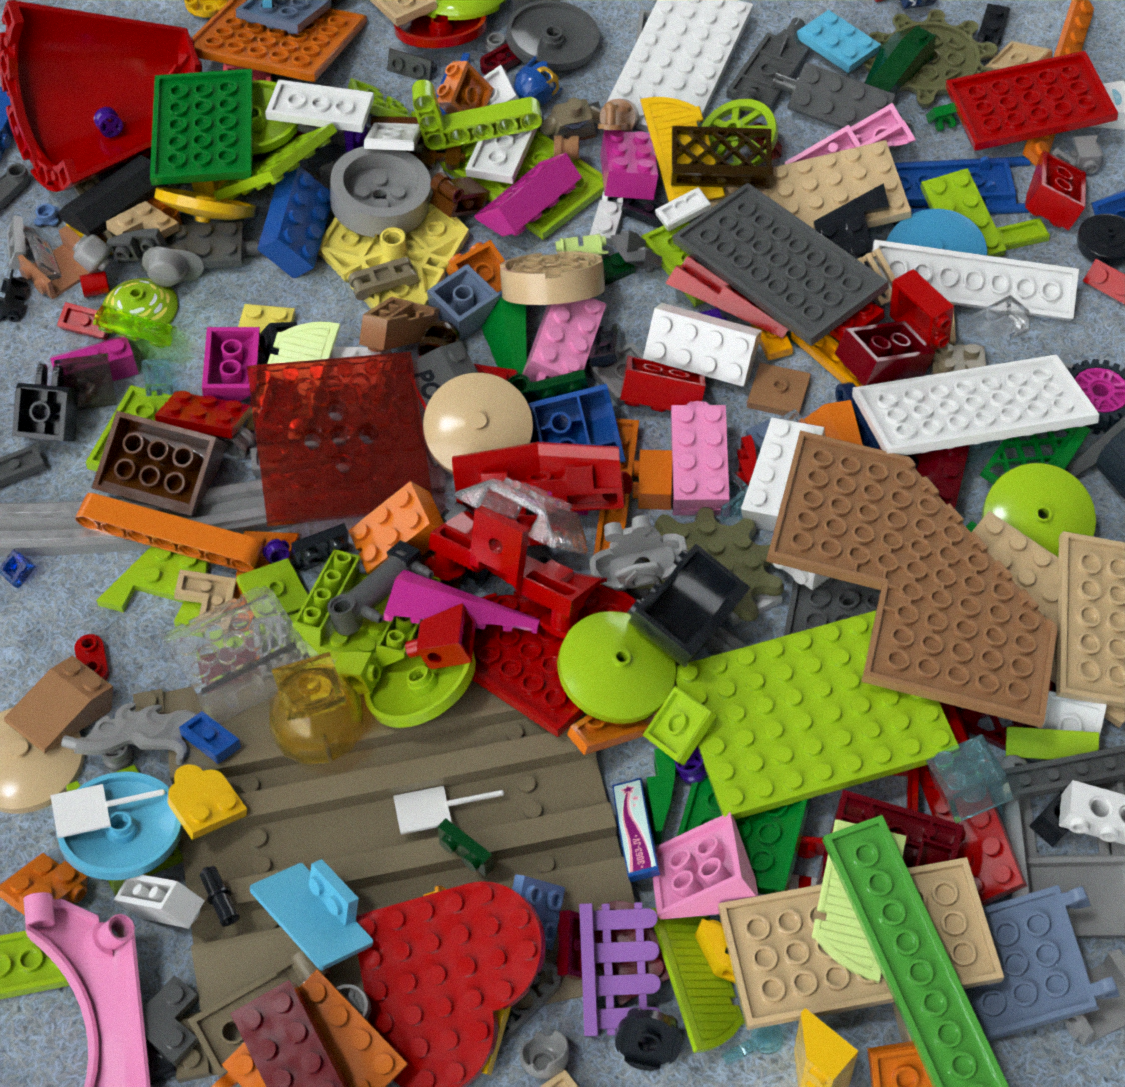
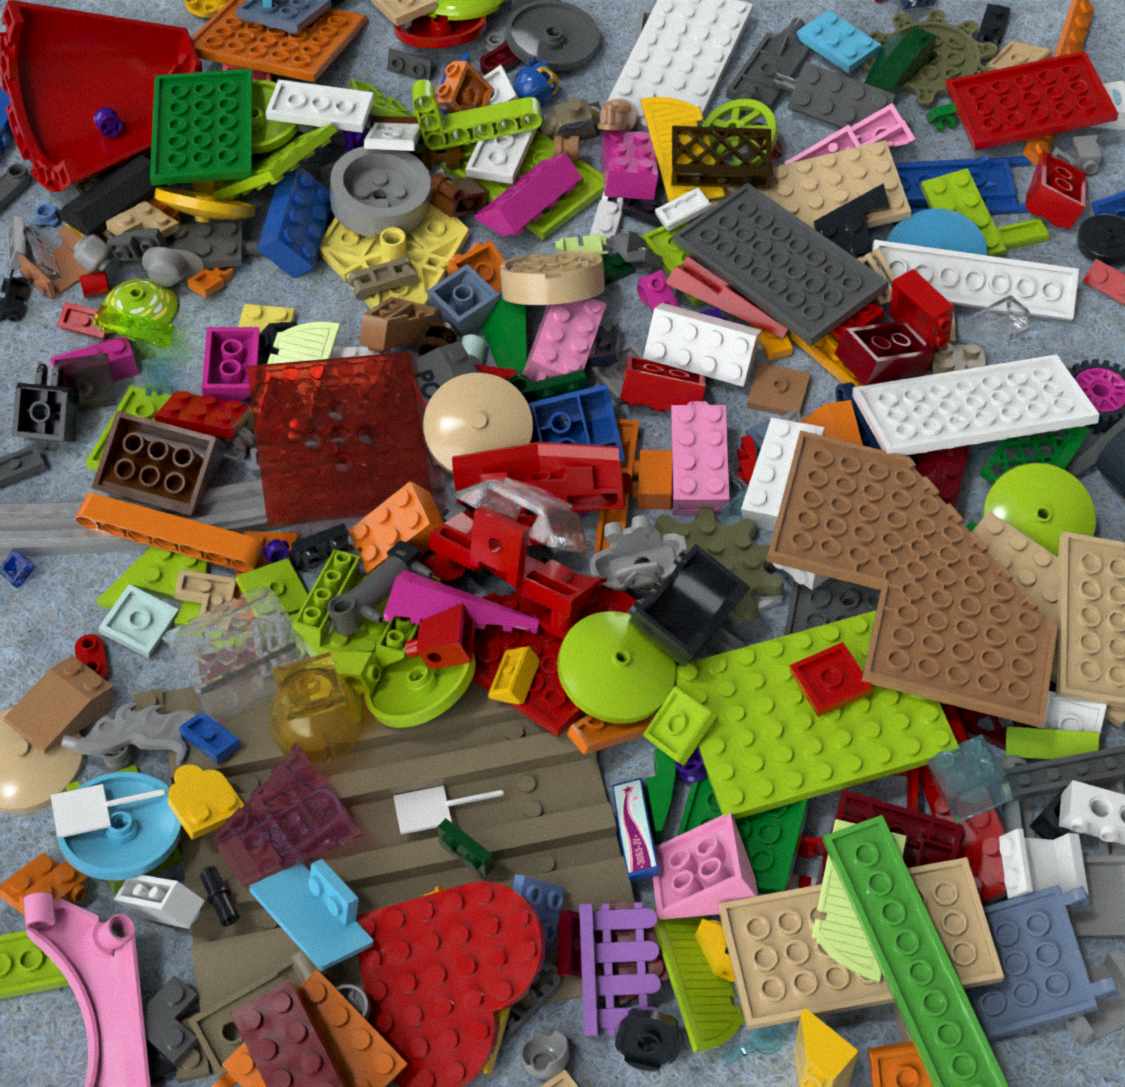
(138, 621): none -> light aqua plate
(209, 282): none -> orange plate
(284, 822): none -> clear pink wedge
(475, 347): none -> light aqua brick
(514, 676): none -> yellow slope
(654, 291): none -> dark pink plate
(830, 679): none -> red plate
(1041, 863): none -> white panel

